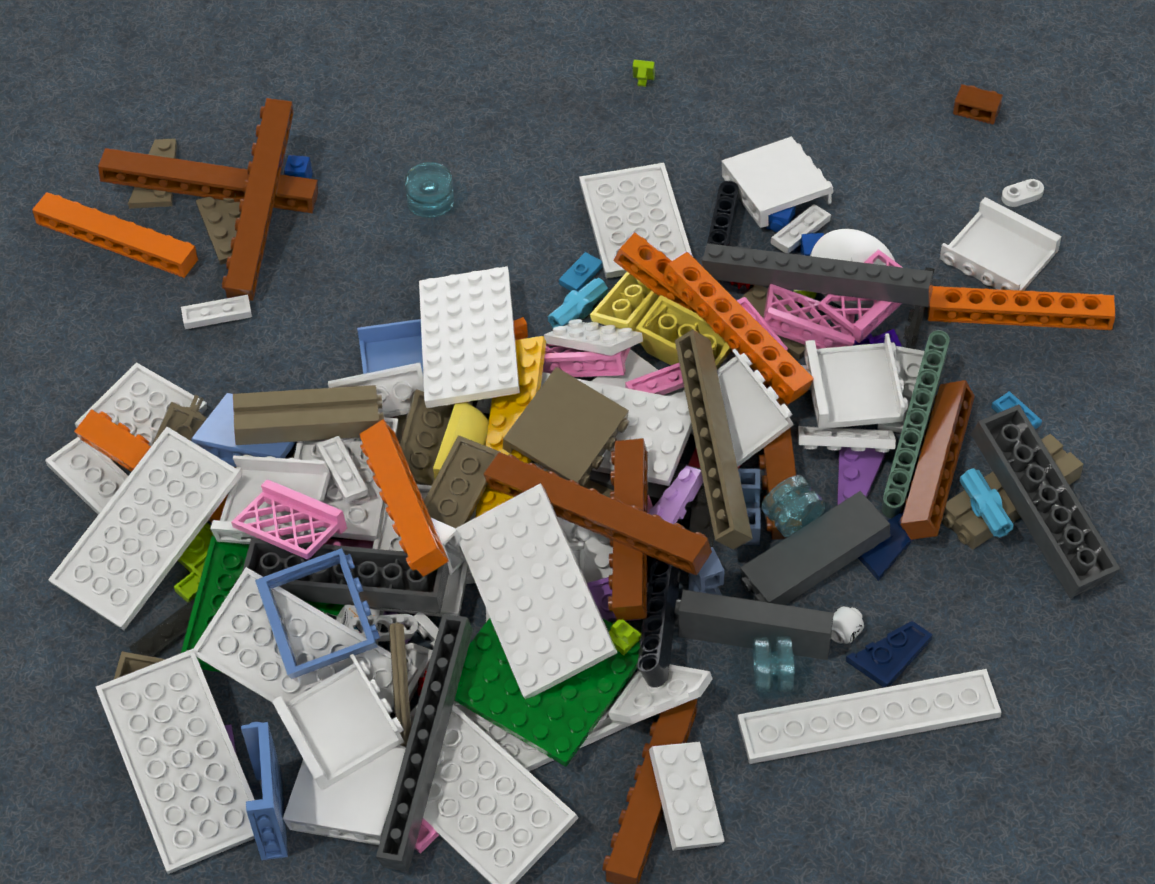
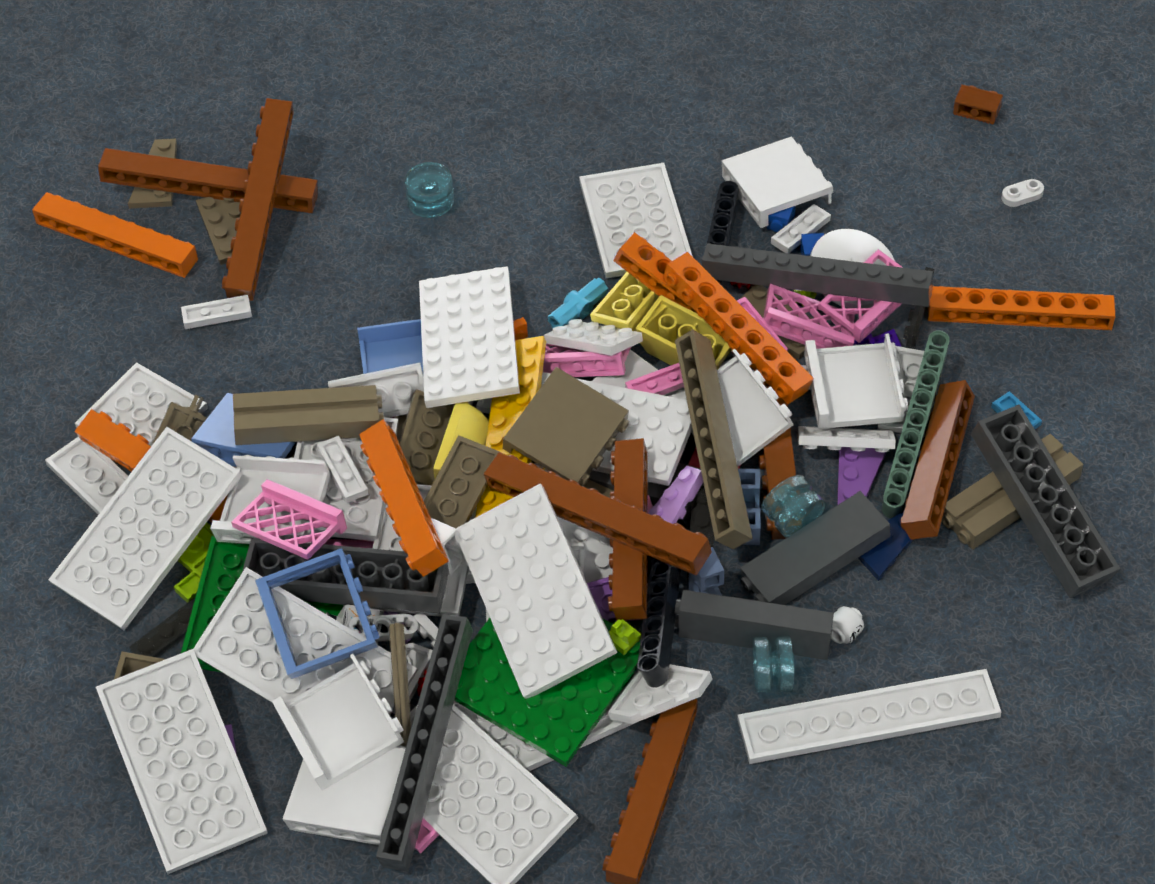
(266, 813): medium blue panel -> none
(298, 166): blue brick -> none
(581, 272): dark azure plate -> none
(643, 71): lime tile -> none
(686, 796): white plate -> none
(891, 655): dark blue wing -> none
(986, 503): medium azure piece -> none
(1001, 248): white panel -> none

